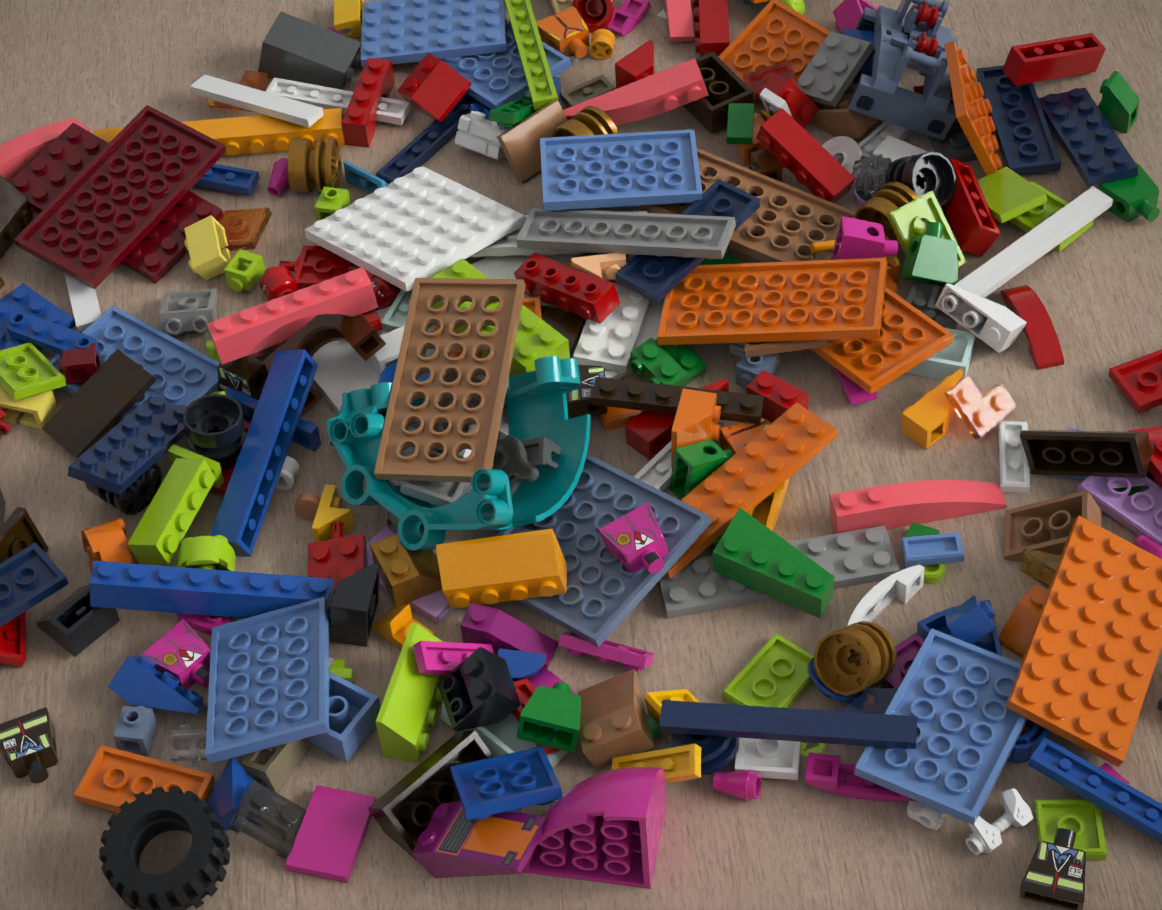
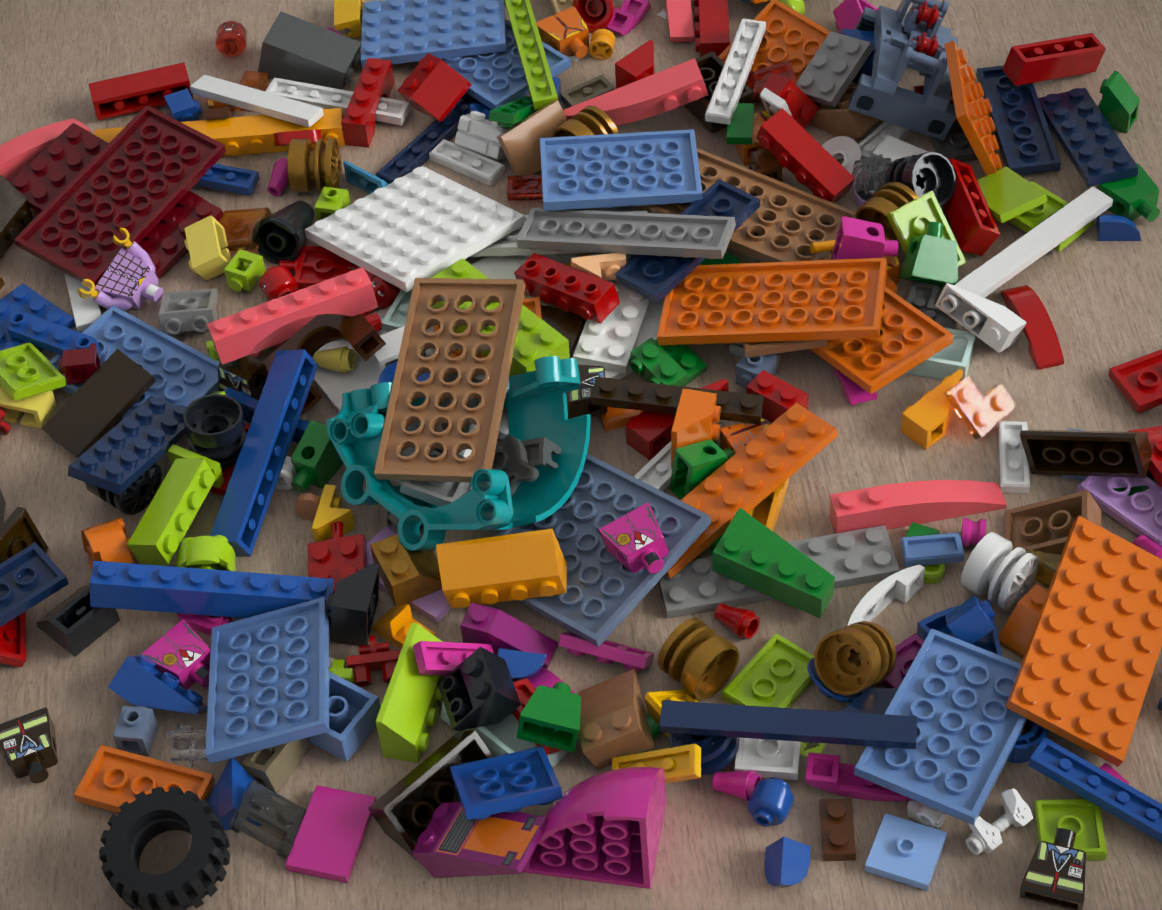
(127, 280): none -> lavender torso
(136, 90): none -> red brick
(182, 107): none -> blue brick
(219, 112): none -> reddish brown tile
(231, 38): none -> clear red head
(283, 232): none -> black cone
(284, 138): none -> red beam
(314, 458): none -> green torso
(336, 359): none -> light yellow cone
(373, 658): none -> red hips
(467, 162): none -> white tile
(524, 188): none -> clear red plate
(698, 658): none -> pearl gold wheel
(735, 71): none -> white tile
(740, 621): none -> red cone
(770, 802): none -> blue head
(786, 862): none -> blue brick
(837, 829): none -> reddish brown plate
(906, 851): none -> light blue plate
(972, 531): none -> dark pink wheel
(999, 571): none -> white wheel
(1116, 228): none -> blue brick

